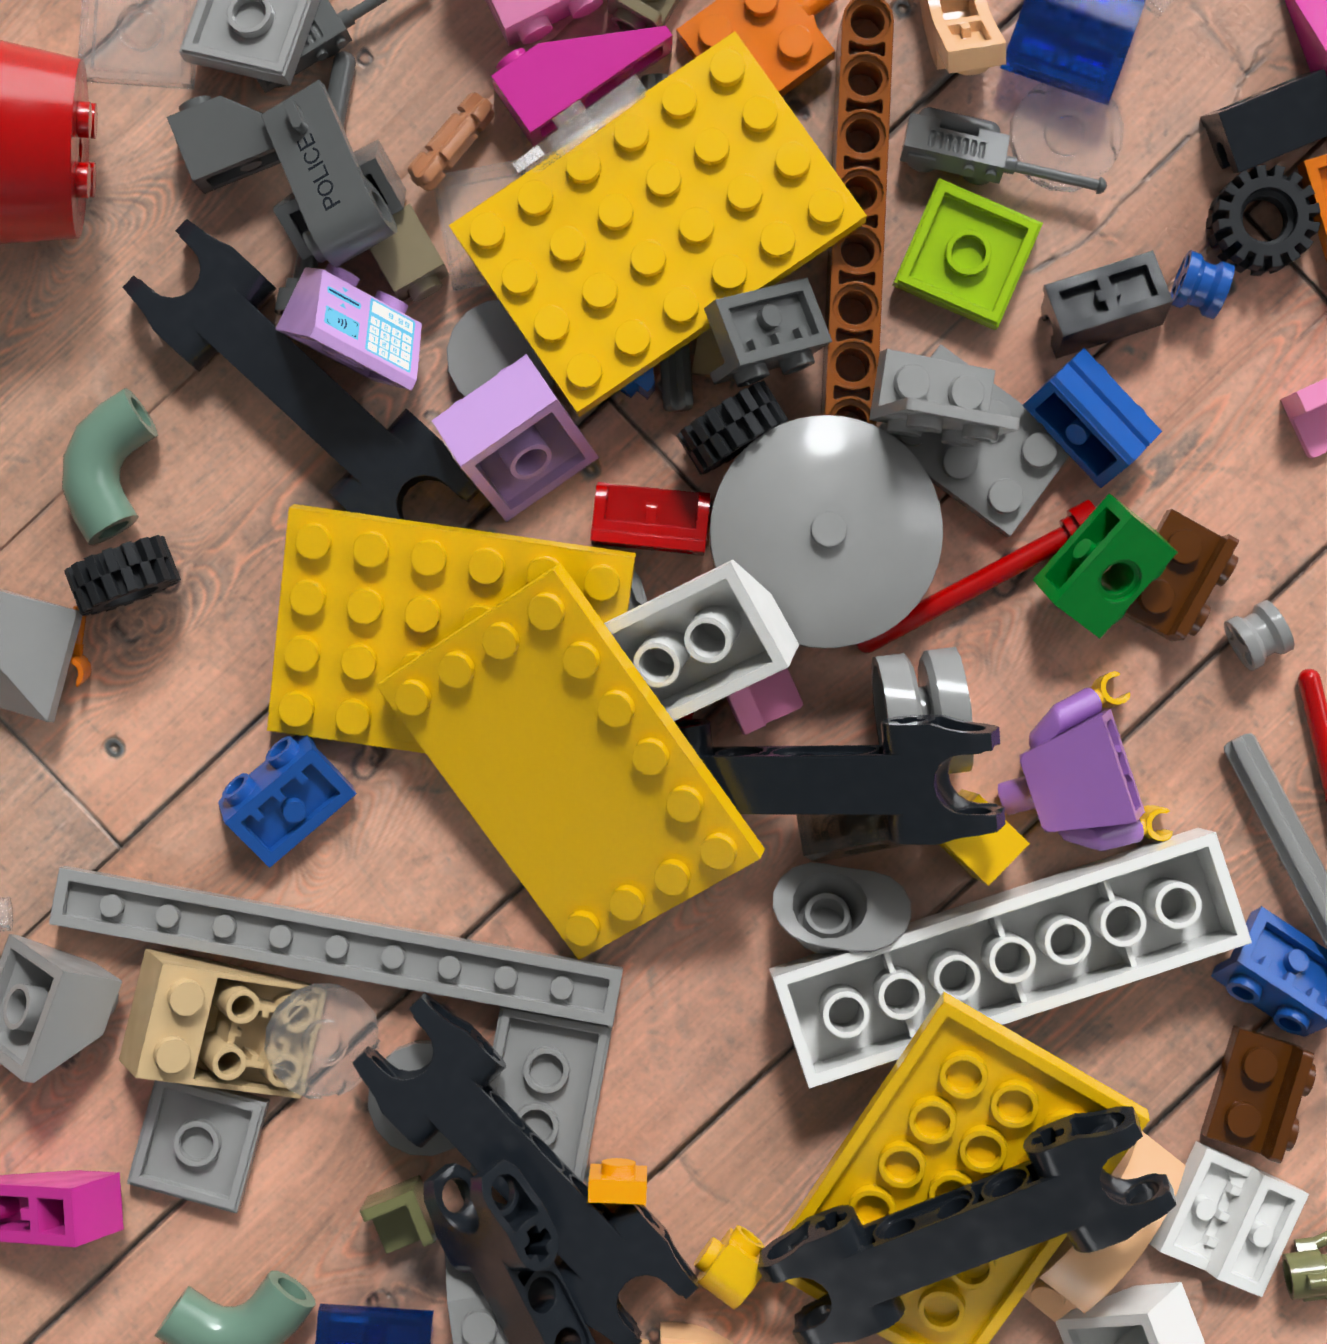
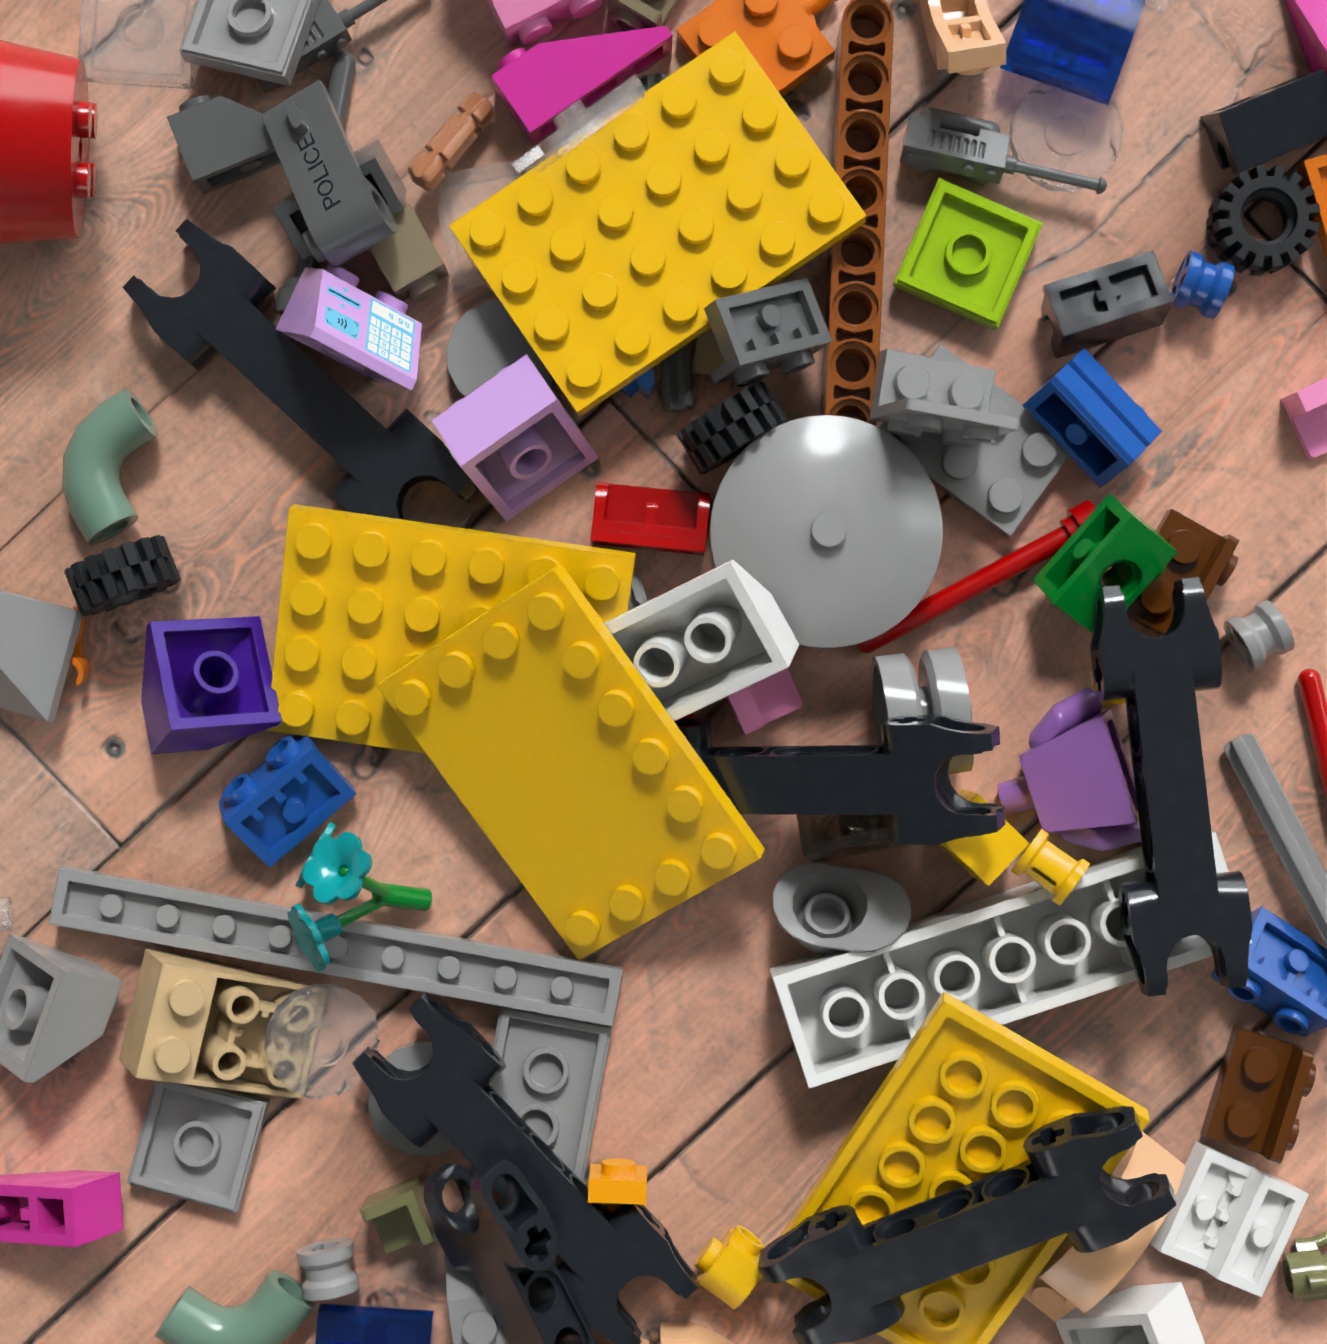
(206, 683): none -> dark purple slope
(328, 1269): none -> light grey wheel
(338, 871): none -> teal plant
(1050, 867): none -> yellow bush
(1181, 883): none -> black piece

